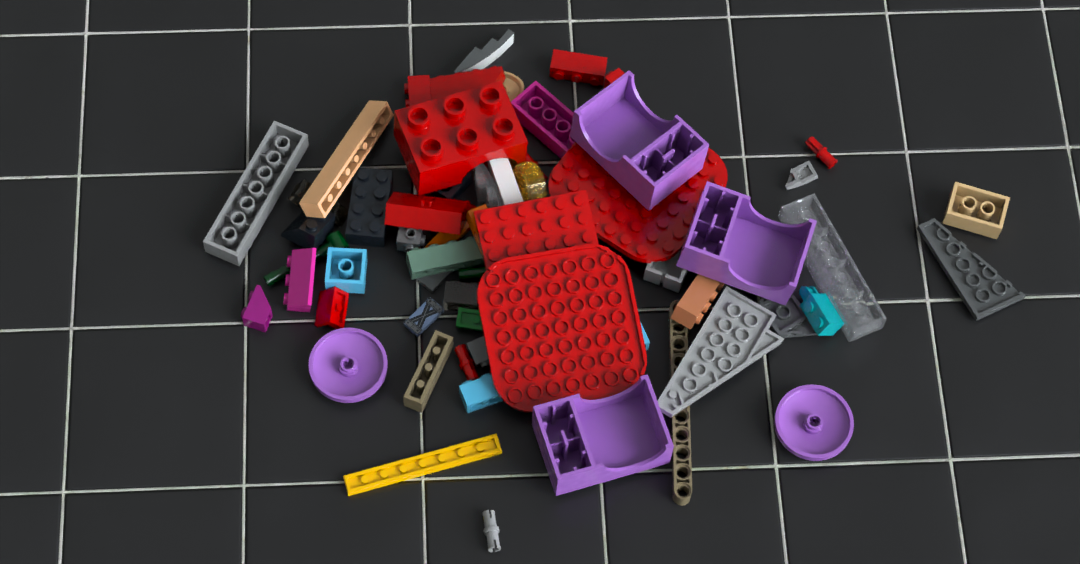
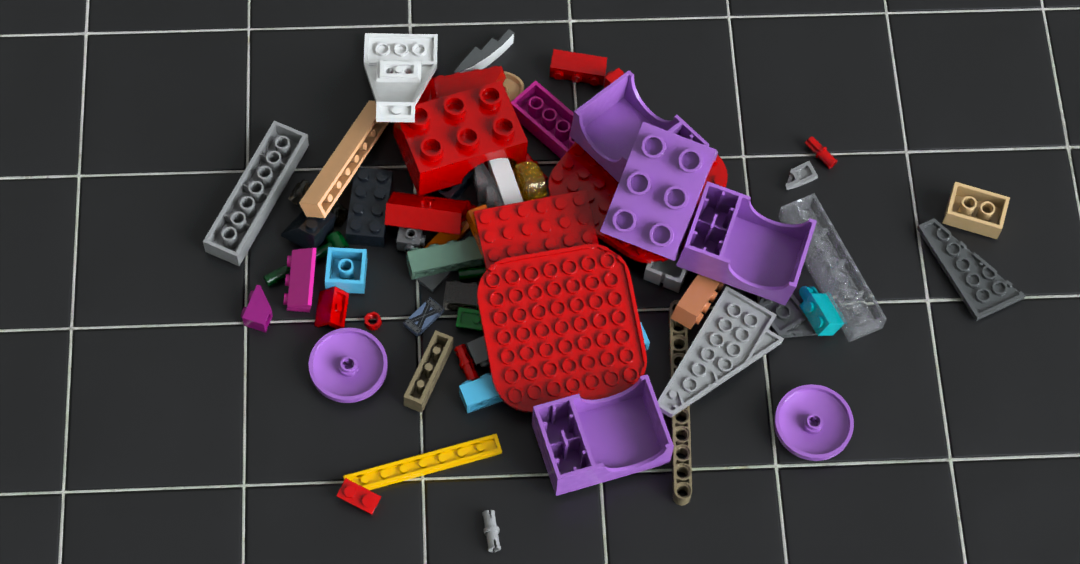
(358, 496): none -> red plate
(372, 315): none -> red axle
(399, 72): none -> white wing
(659, 191): none -> medium lavender piece

